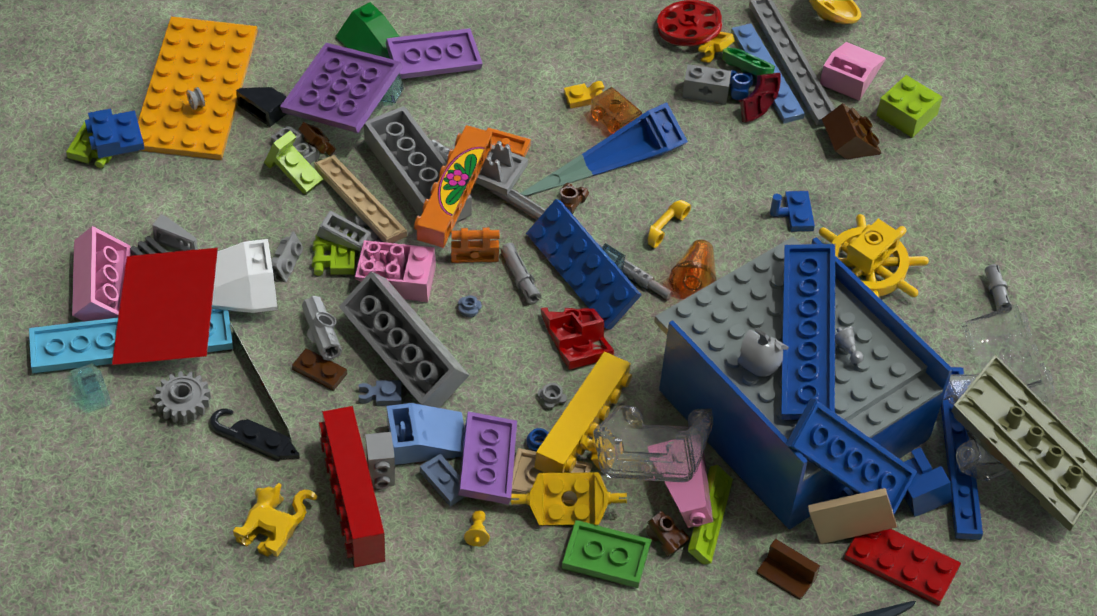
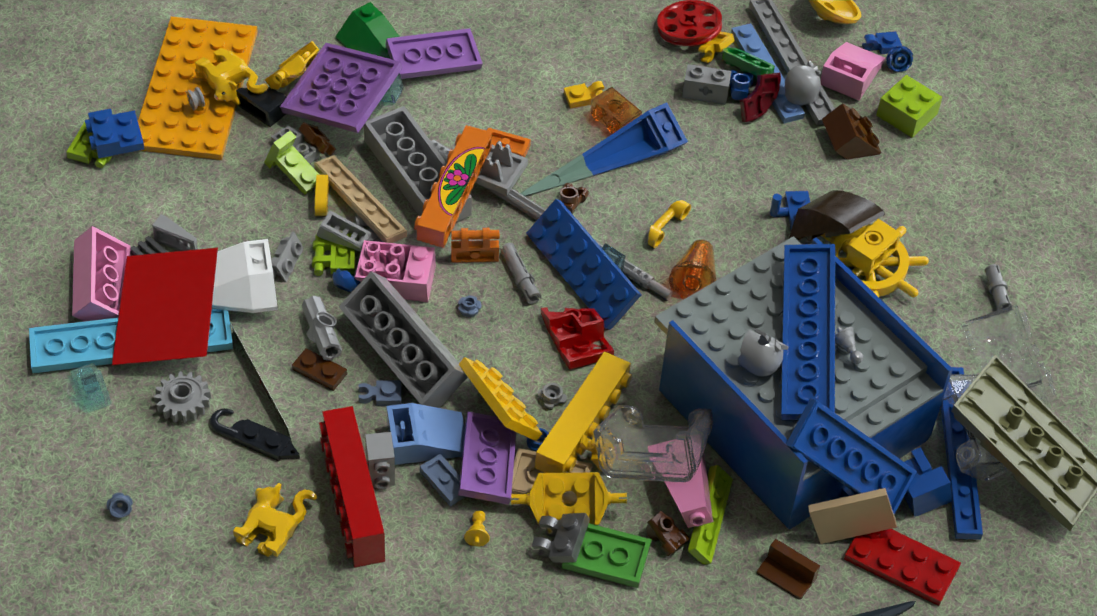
(122, 511): none -> sand blue plate
(227, 74): none -> yellow animal
(293, 67): none -> yellow plate
(321, 195): none -> yellow beam
(344, 280): none -> blue plate
(501, 398): none -> yellow plate
(568, 537): none -> flat silver plate
(802, 84): none -> light grey helmet
(834, 215): none -> dark brown wedge
(881, 41): none -> blue plate
(902, 64): none -> blue plate

